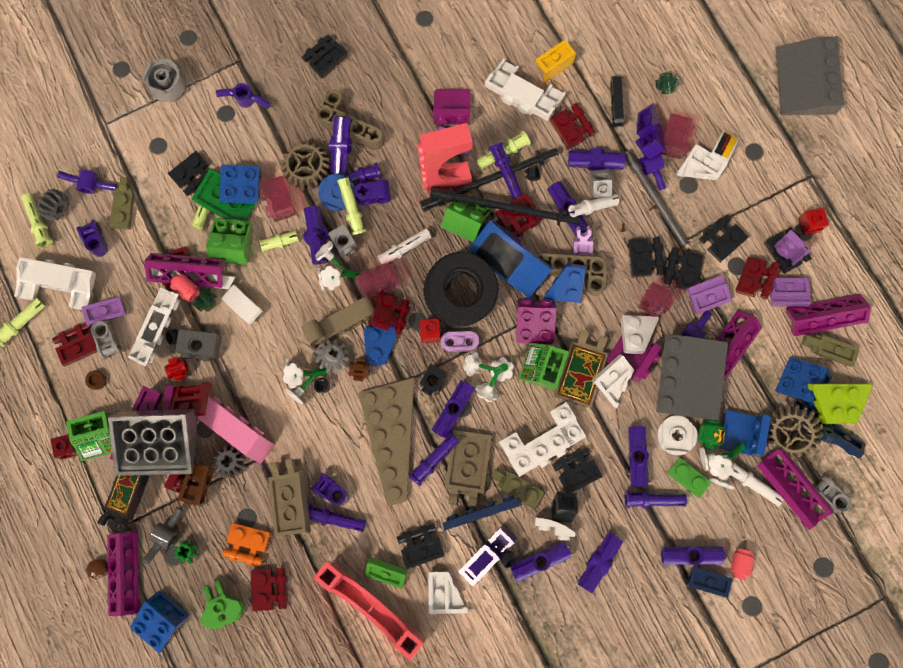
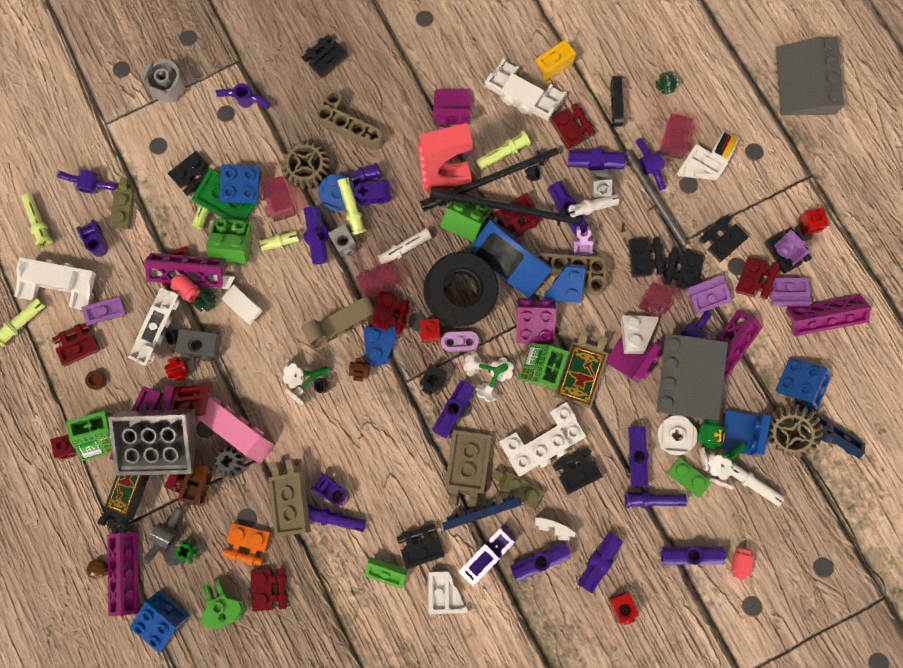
(52, 204): dark grey gear -> none
(107, 343): light grey piece -> none
(331, 356): light grey gear -> none
(332, 277): white plant -> none
(340, 144): dark purple piece -> none
(389, 428): dark tan wing -> none
(398, 631): coral arch -> none
(427, 466): dark purple pin -> none
(501, 161): dark purple pin -> none
(508, 558): black hinge -> none
(564, 507): black brick -> none
(614, 379): white wing -> none
(615, 603): none -> red brick
(650, 132): dark purple slope -> none
(709, 582): dark blue plate -> none
(791, 490): magenta fence -> none
(831, 492): light grey piece -> none
(832, 349): olive hinge -> none
(840, 401): lime wing -> none

